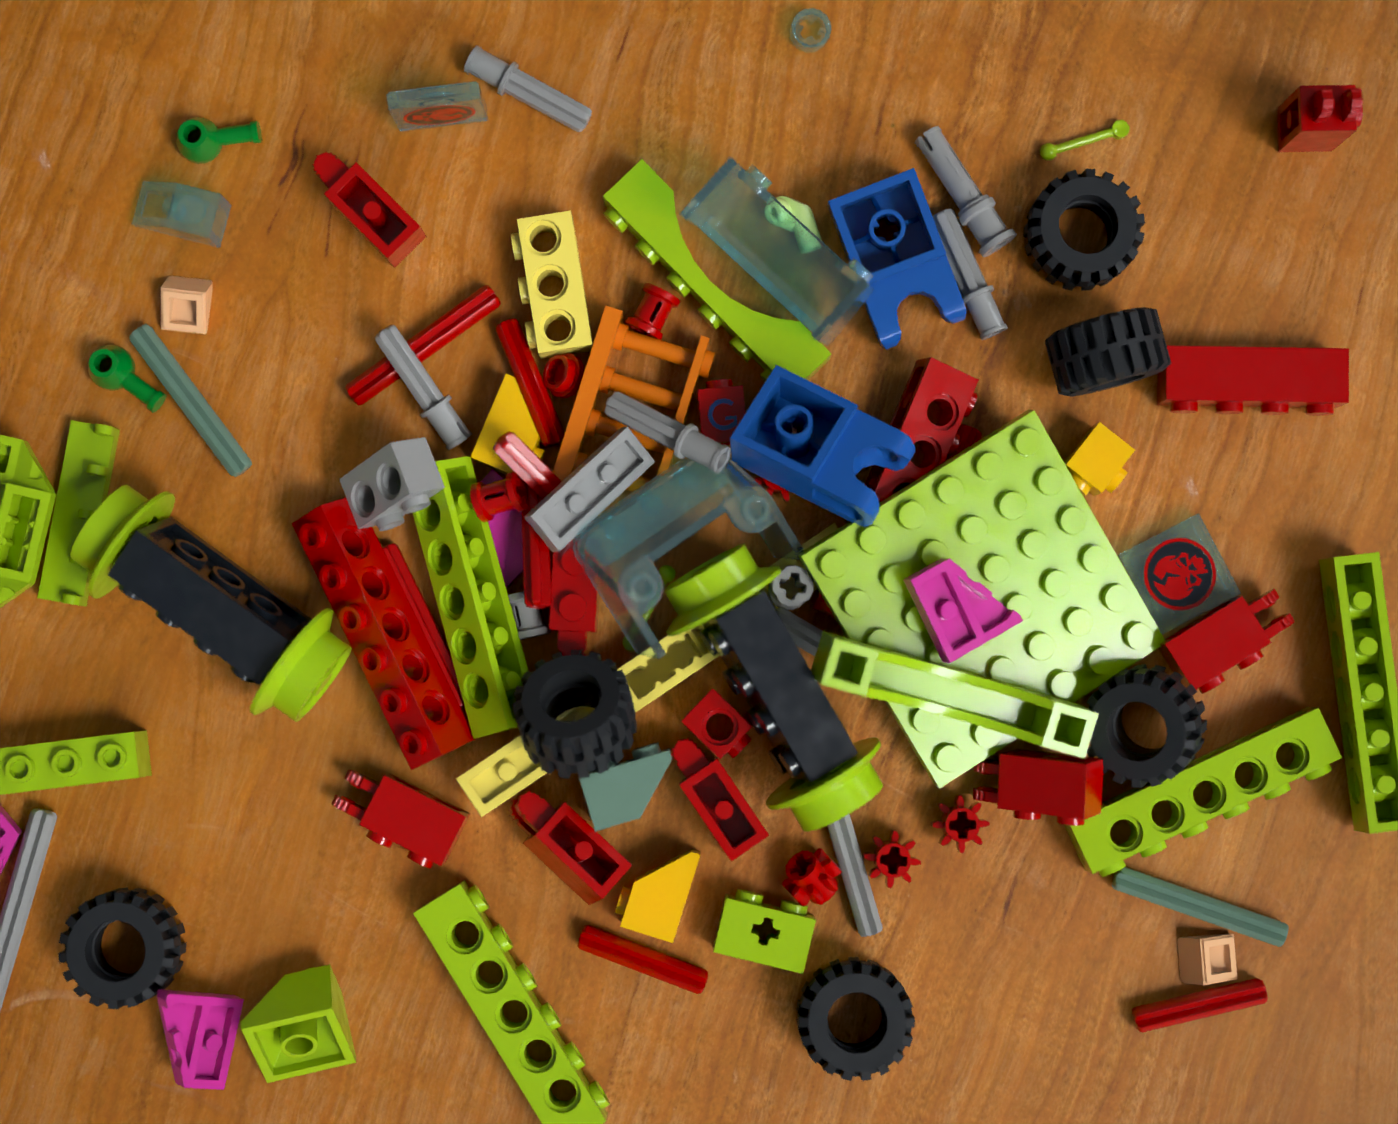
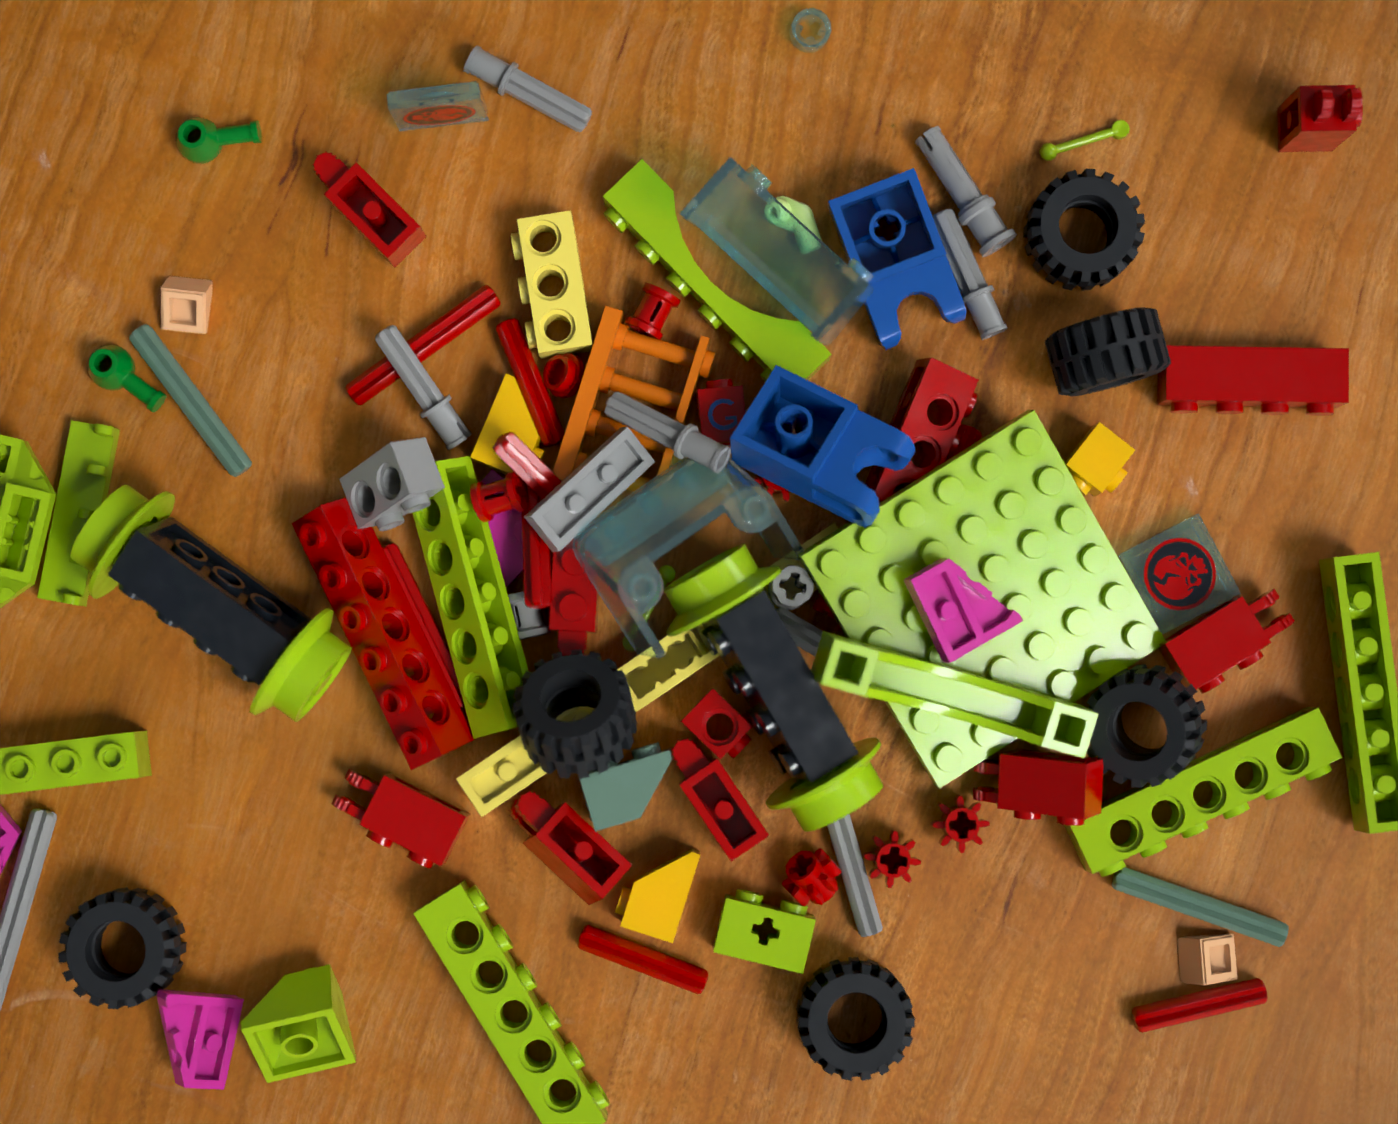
(182, 212): clear light blue slope -> none

